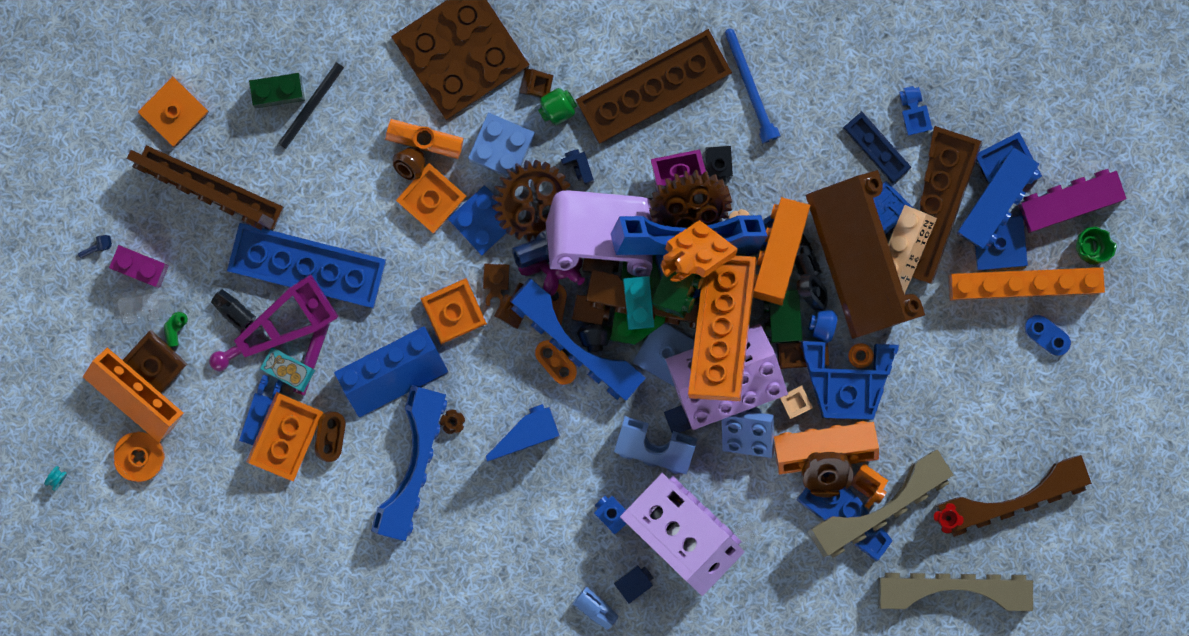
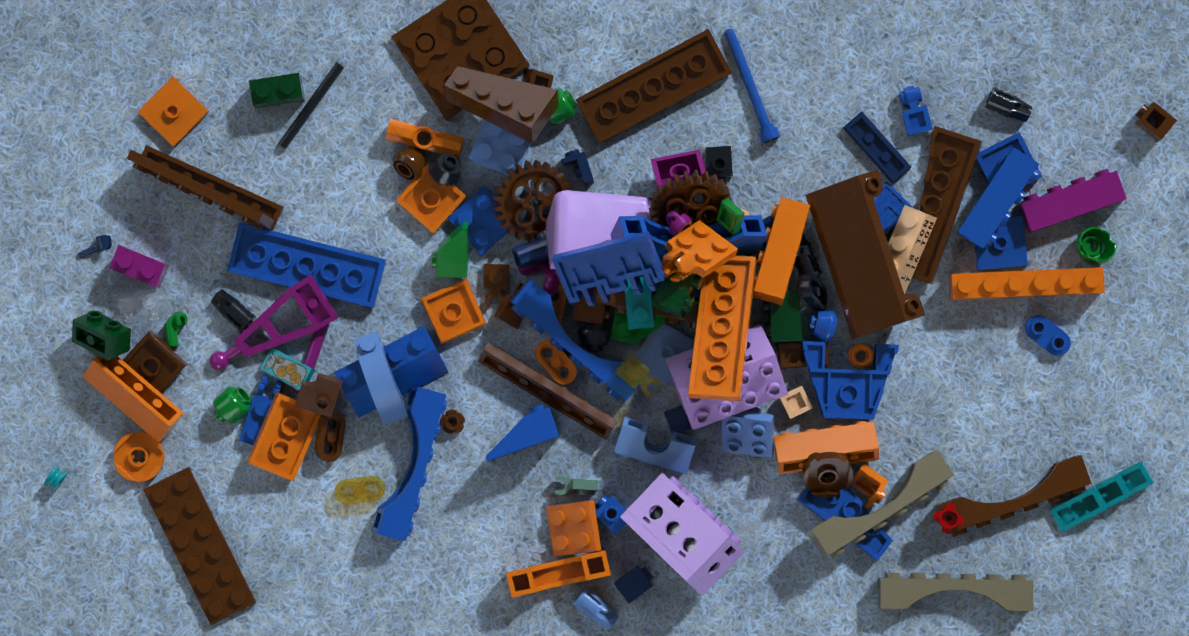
(101, 335): none -> dark green brick
(199, 545): none -> reddish brown plate
(232, 404): none -> green head
(319, 395): none -> reddish brown brick
(360, 490): none -> clear yellow plate
(380, 378): none -> medium blue arch
(445, 169): none -> black cone
(452, 254): none -> green slope
(503, 101): none -> reddish brown wedge
(547, 391): none -> reddish brown plate
(558, 573): none -> orange arch
(573, 528): none -> orange plate
(584, 486): none -> sand green plate
(609, 267): none -> blue hinge
(635, 373): none -> clear yellow plate
(680, 224): none -> magenta tile
(730, 216): none -> green tile
(1008, 105): none -> black hinge
(1102, 496): none -> teal slope
(1164, 120): none -> reddish brown brick

